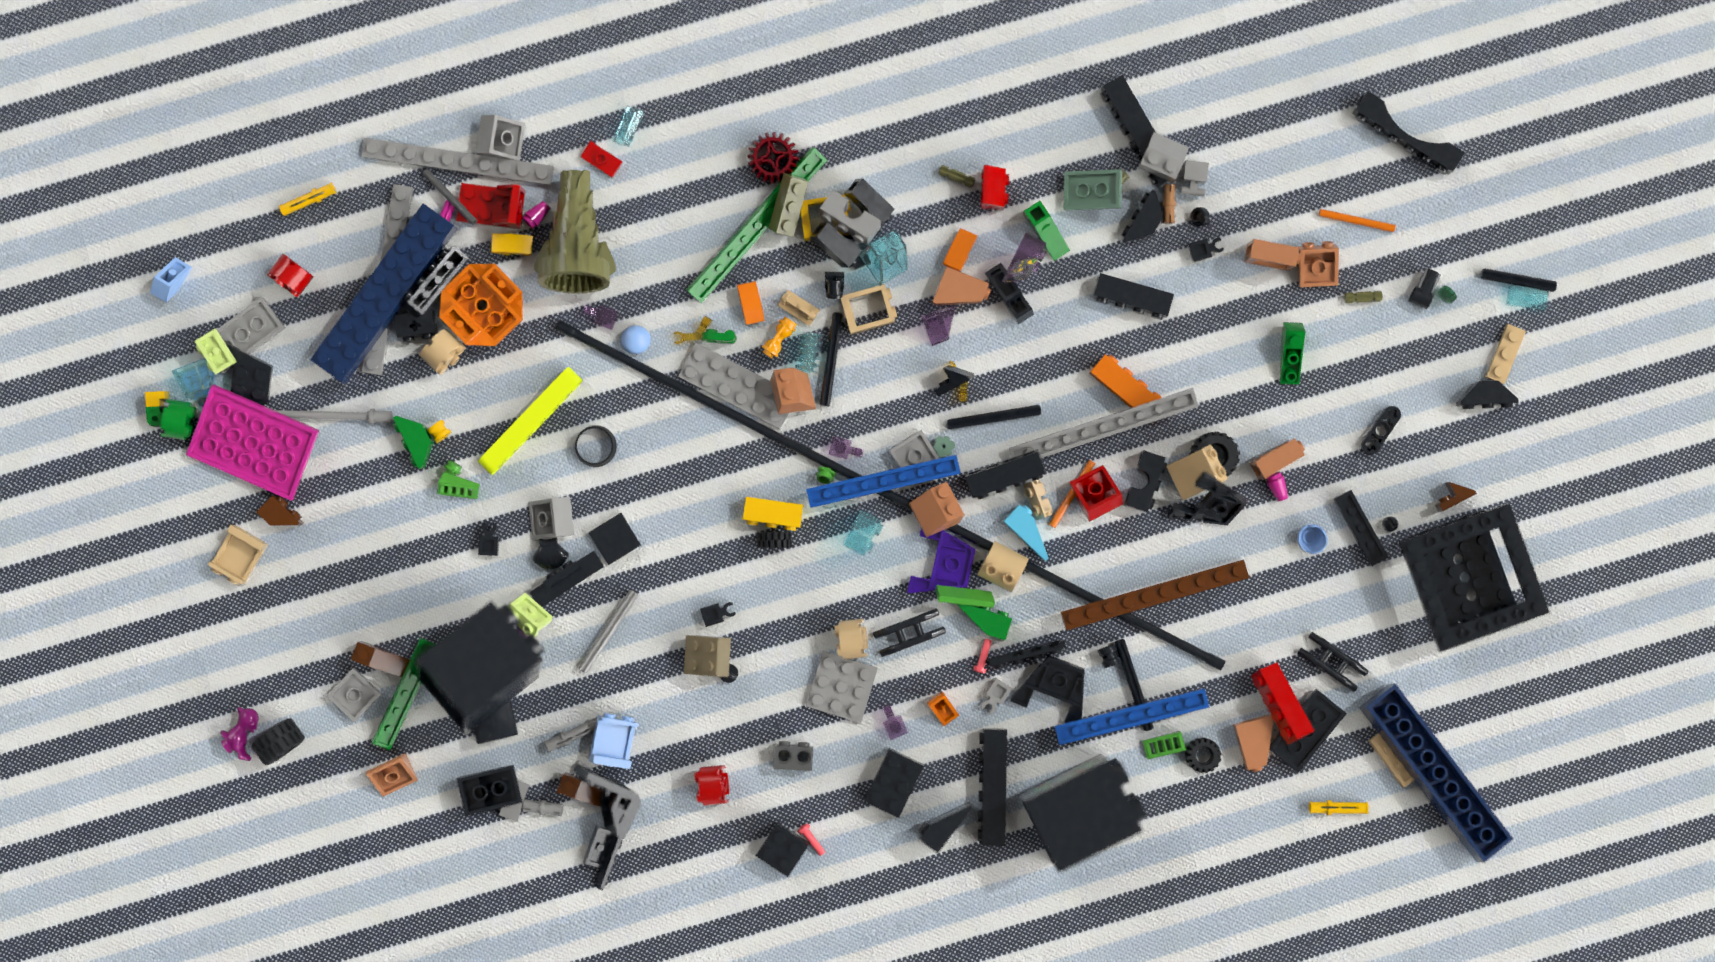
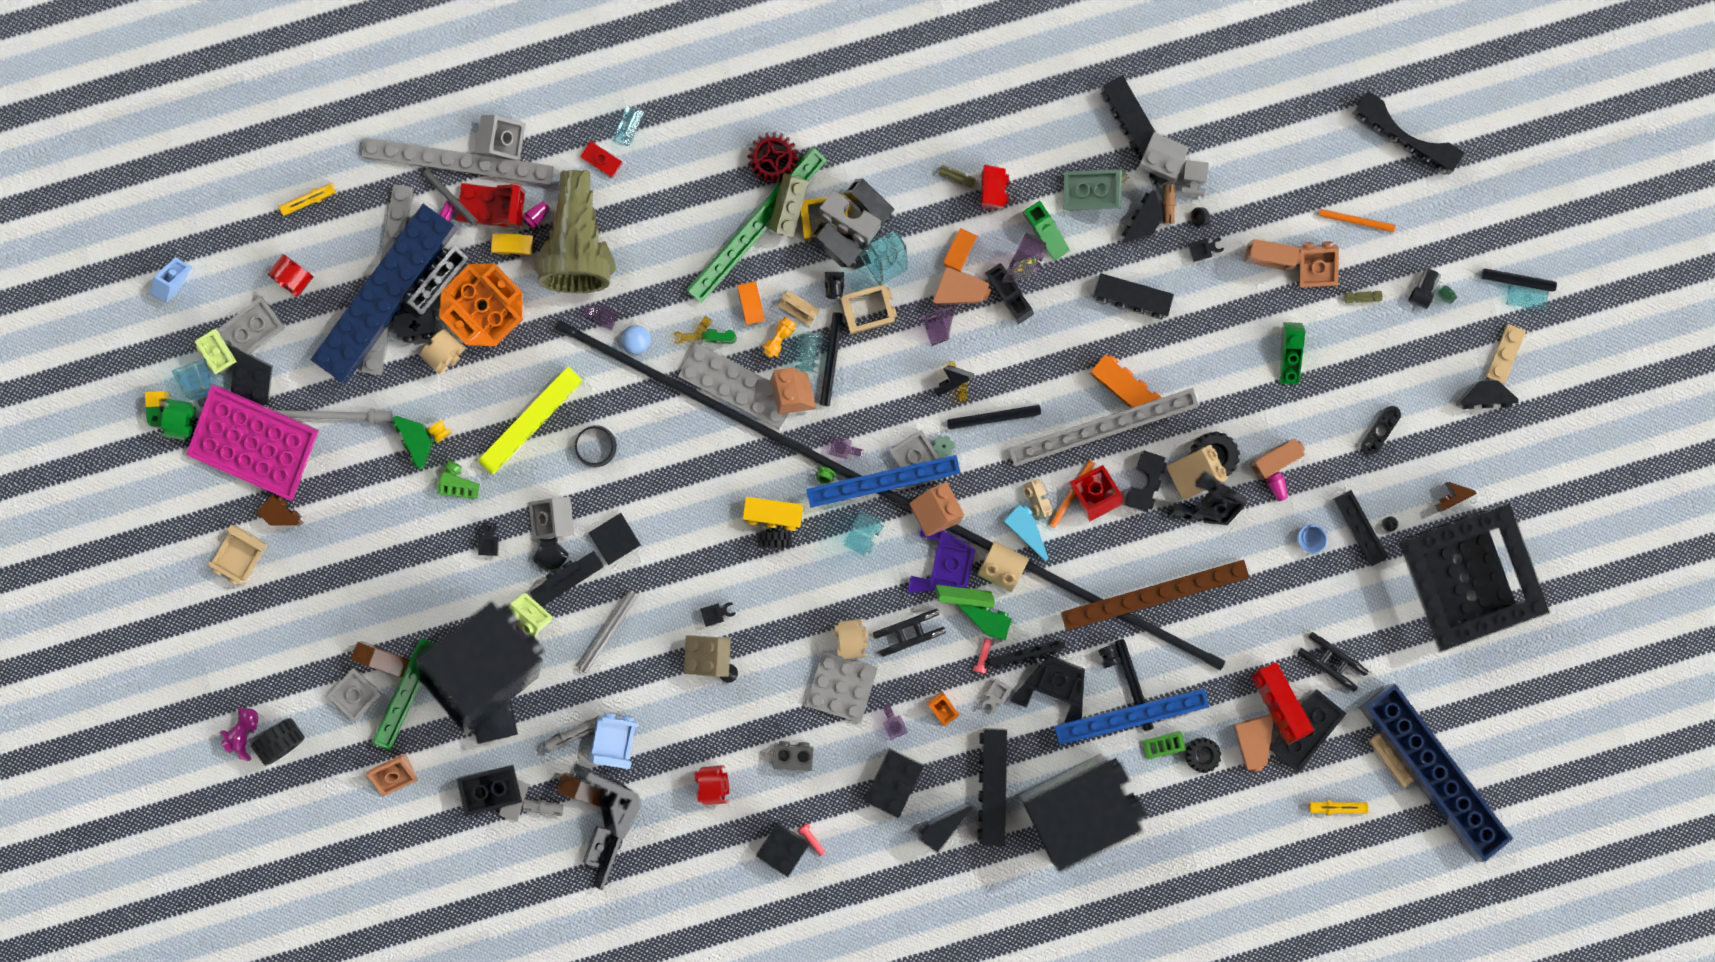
(1005, 473): black brick -> none

